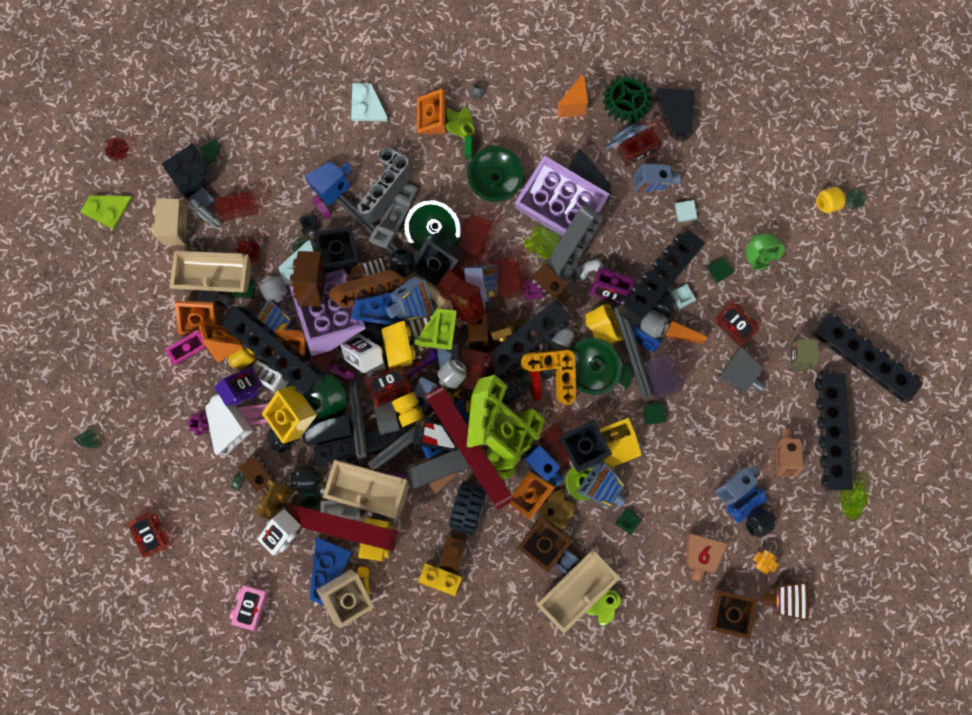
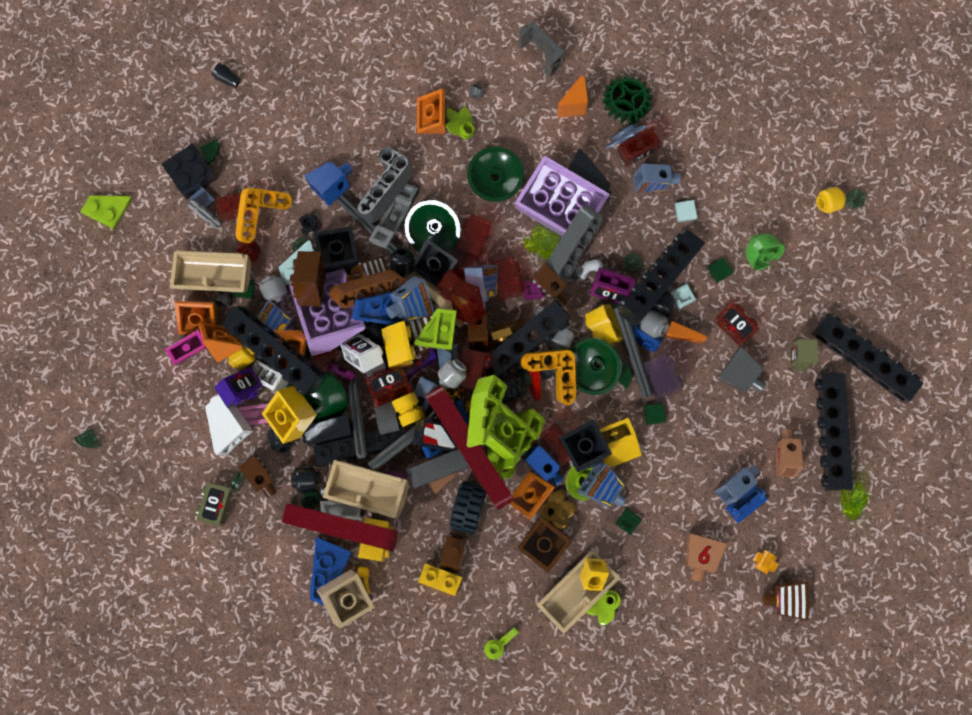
(116, 148): clear red gear -> none
(148, 535): brick -> none
(170, 221): tan brick -> none
(199, 424): magenta gear -> none
(207, 296): sand blue tile -> none
(214, 504): none -> brick
(225, 75): none -> black cone
(249, 607): brick -> none
(256, 201): none -> light orange beam
(275, 498): pearl gold wing -> none
(279, 532): white brick -> none
(321, 207): magenta tile -> none
(366, 104): light aqua wing -> none
(468, 148): green tile -> none
(494, 648): none -> lime plate
(545, 43): none -> dark grey panel
(566, 562): sand blue bush -> none
(594, 574): none -> yellow brick
(632, 263): none -> clear green tile
(677, 111): black slope -> none
(732, 614): reddish brown brick -> none
(760, 523): black head -> none

